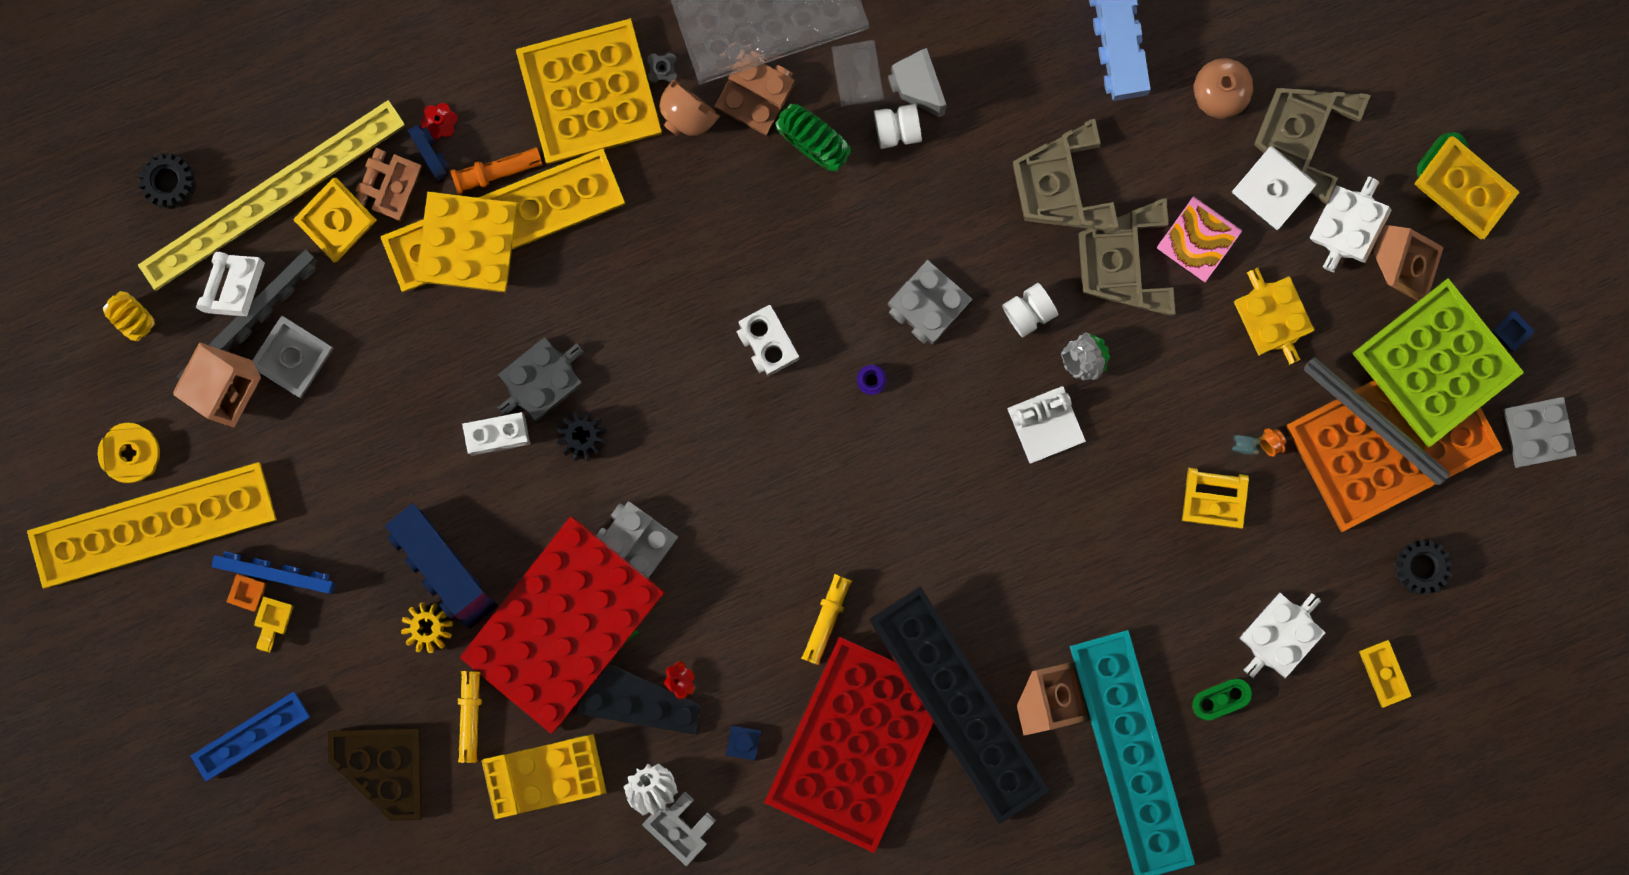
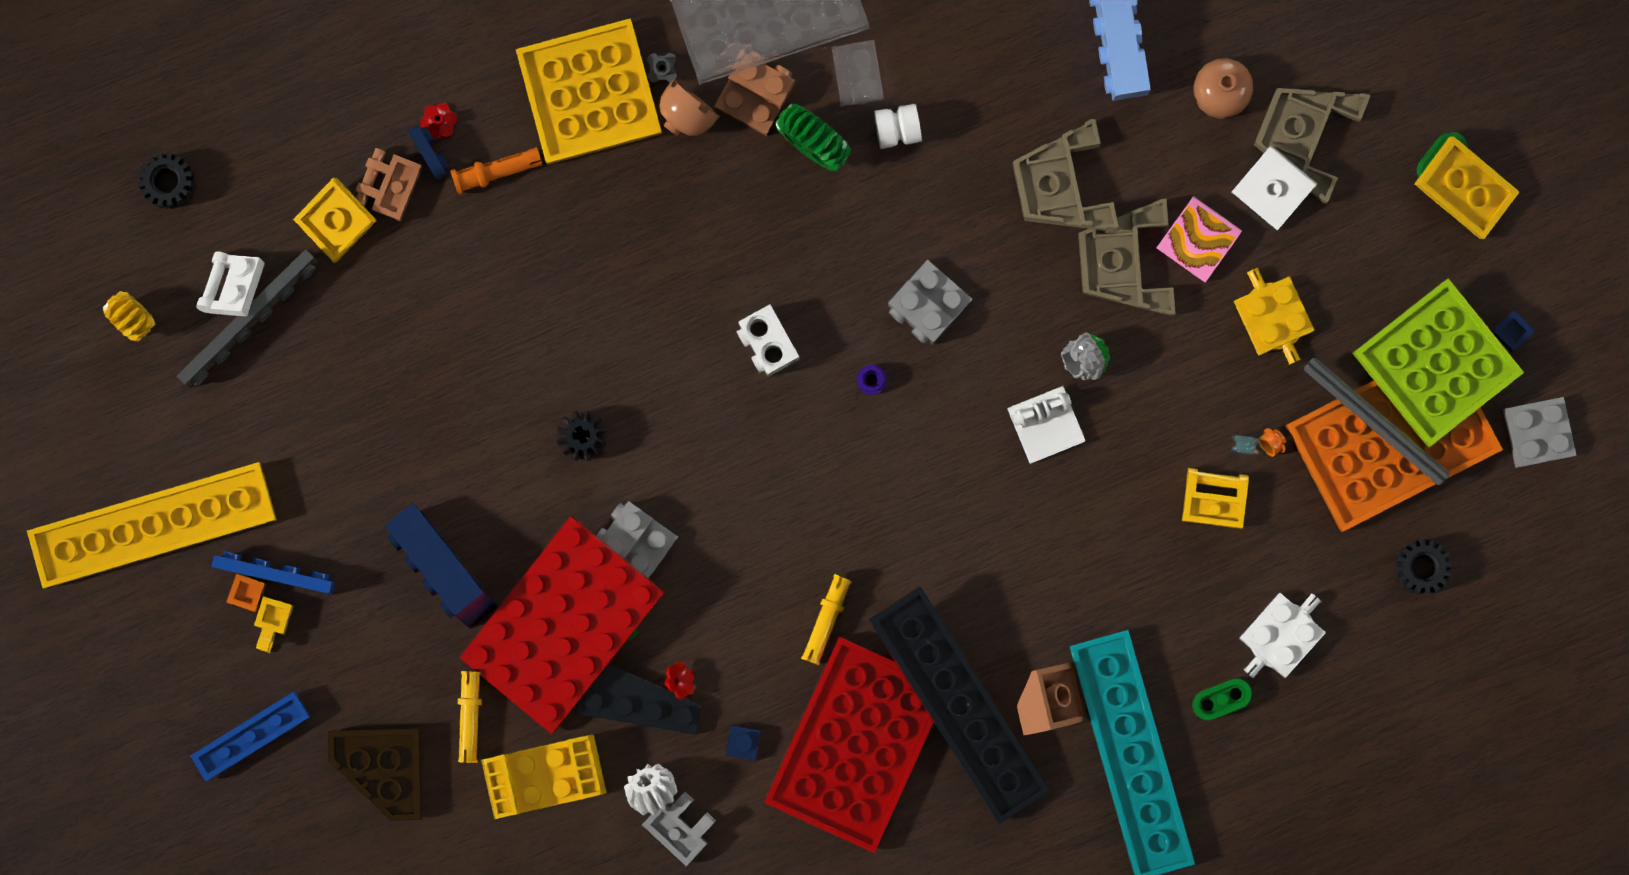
(142, 464): yellow plate -> none
(217, 384): nougat slope -> none
(271, 195): light yellow plate -> none
(291, 357): light grey plate -> none
(416, 626): yellow gear -> none
(466, 242): yellow plate -> none
(496, 434): white brick -> none
(540, 379): dark grey plate -> none
(545, 206): yellow plate -> none
(918, 83): light grey slope -> none
(1028, 311): white wheel -> none
(1350, 224): white plate -> none
(1385, 673): yellow plate -> none
(1407, 260): nougat slope -> none

